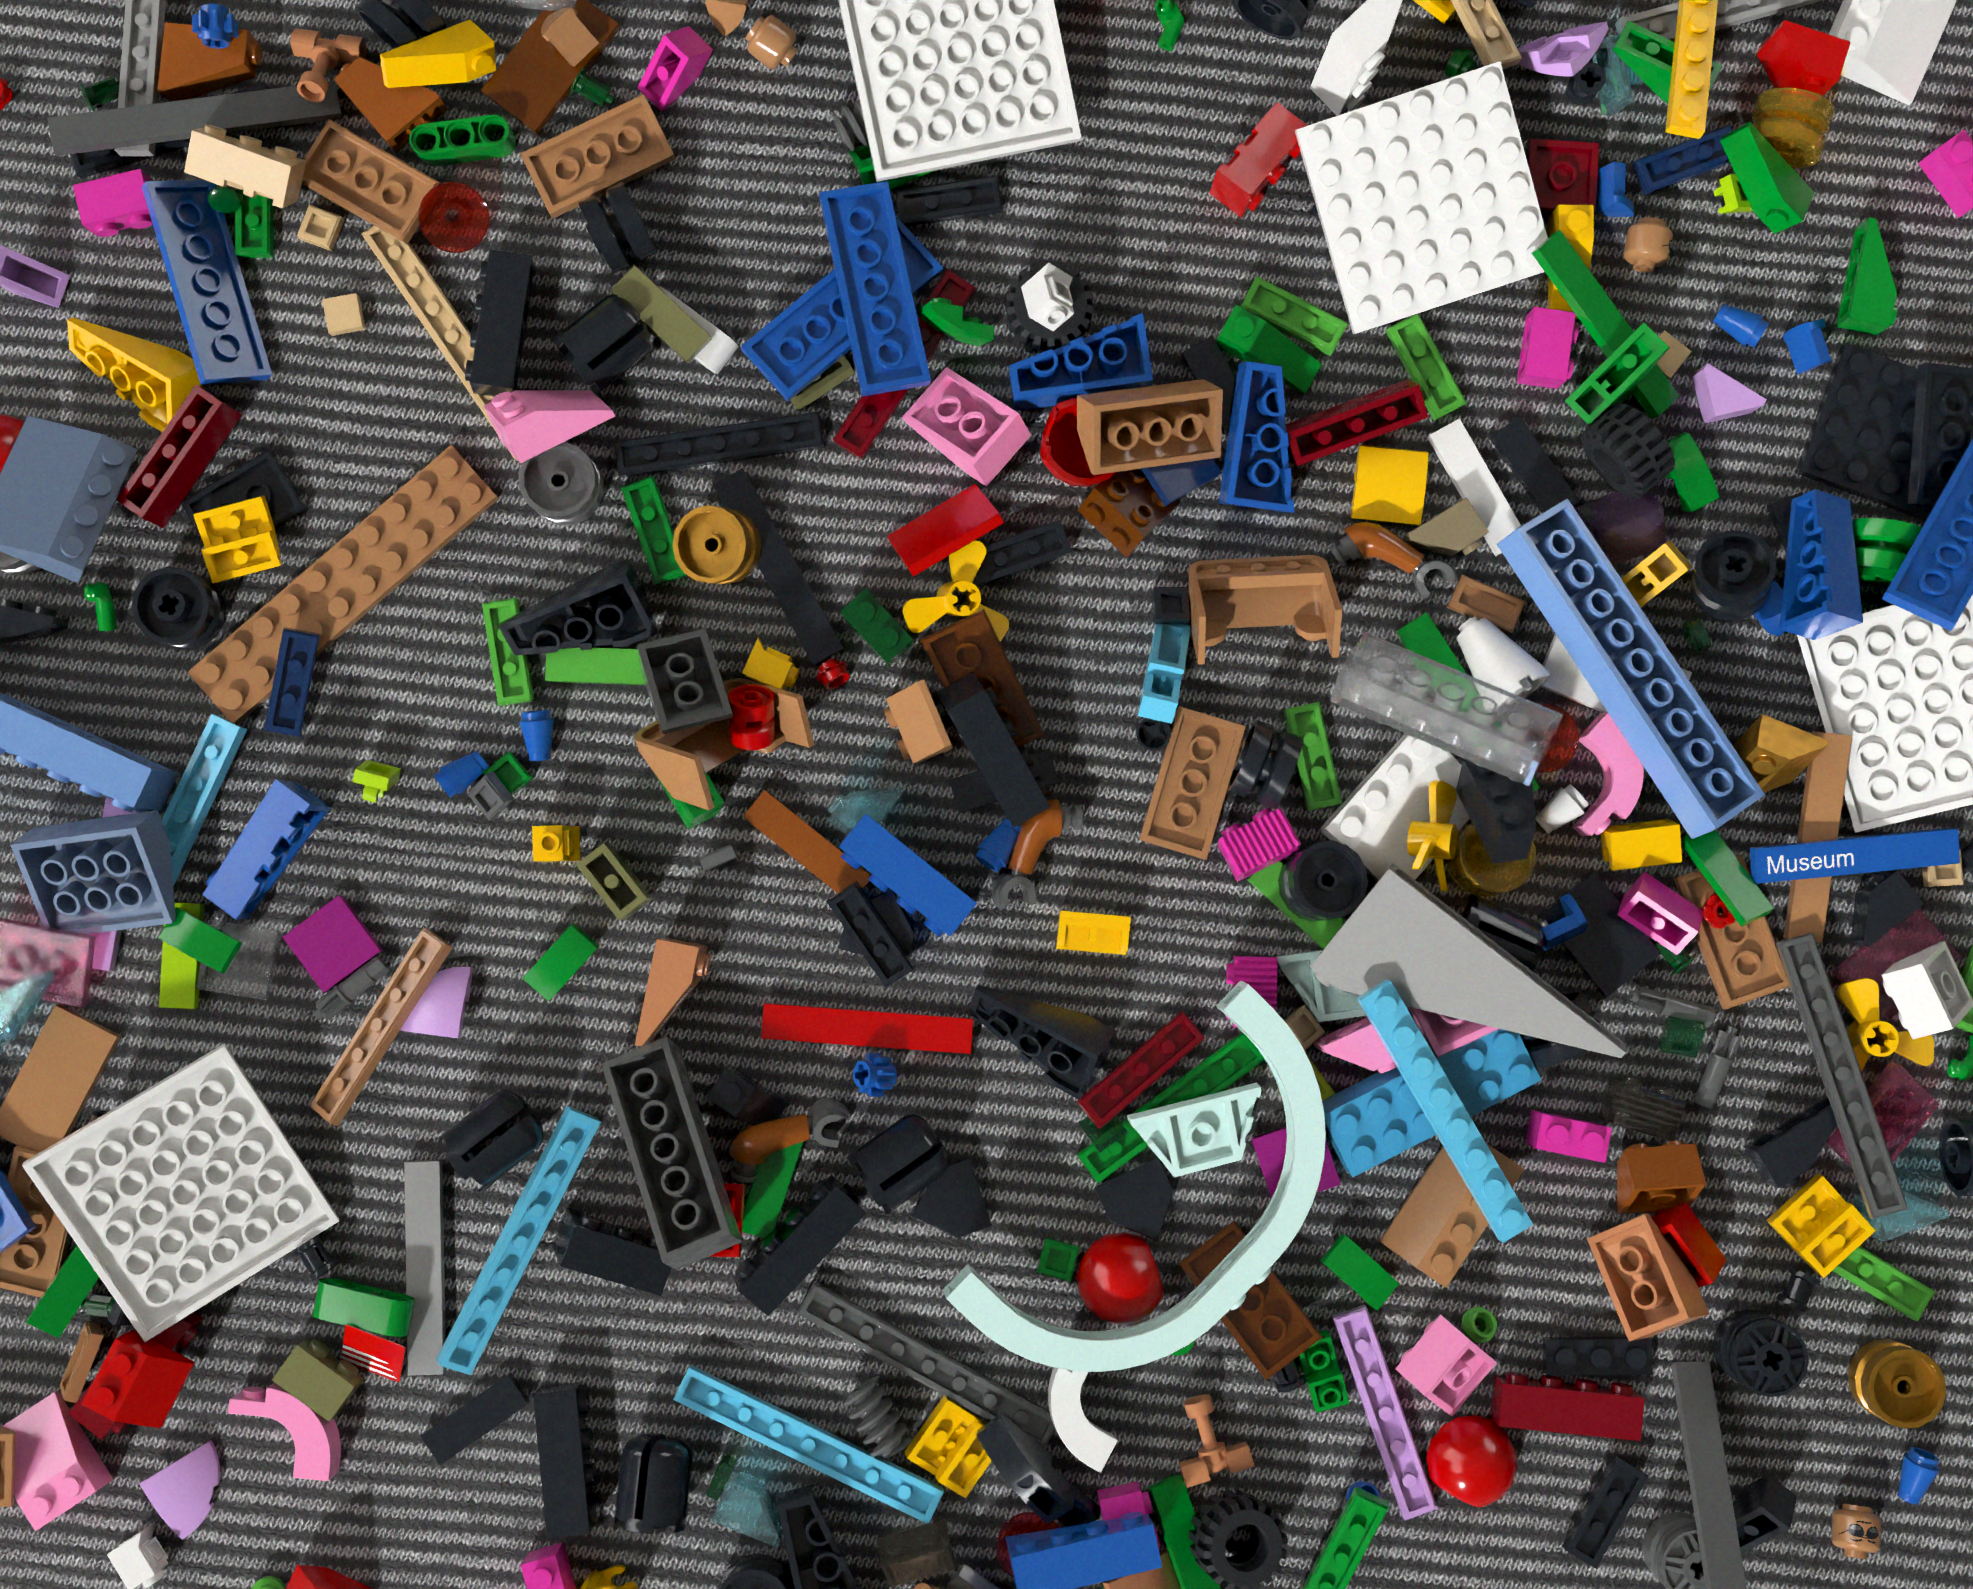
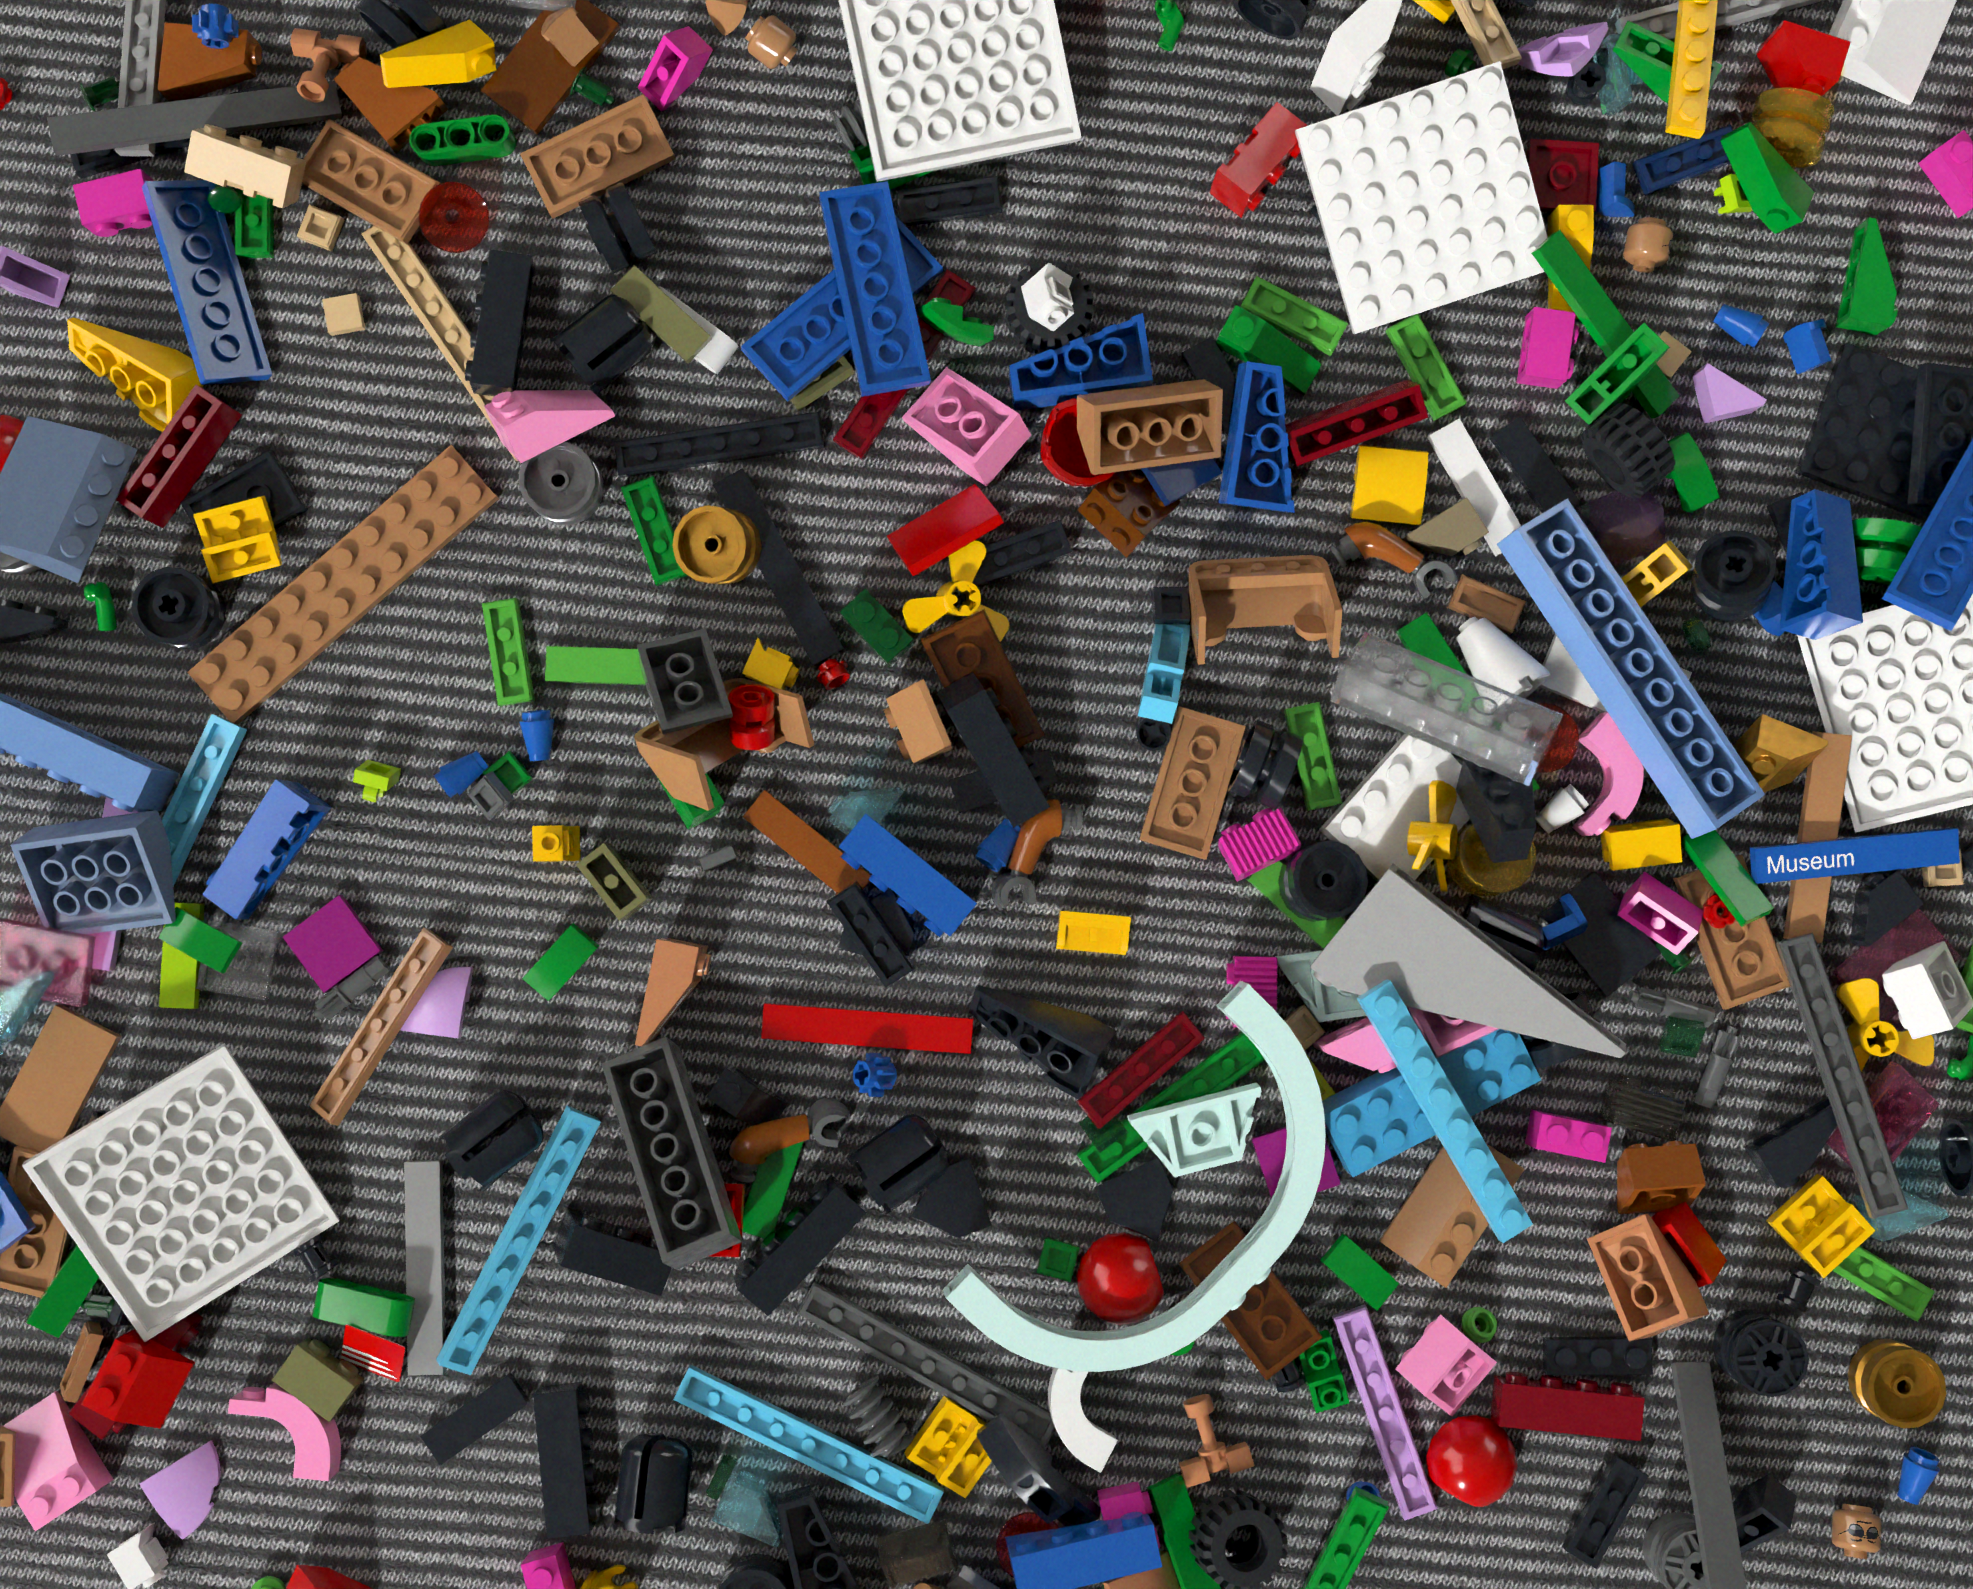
(292, 681): dark blue tile -> none
(595, 611): black wedge -> none

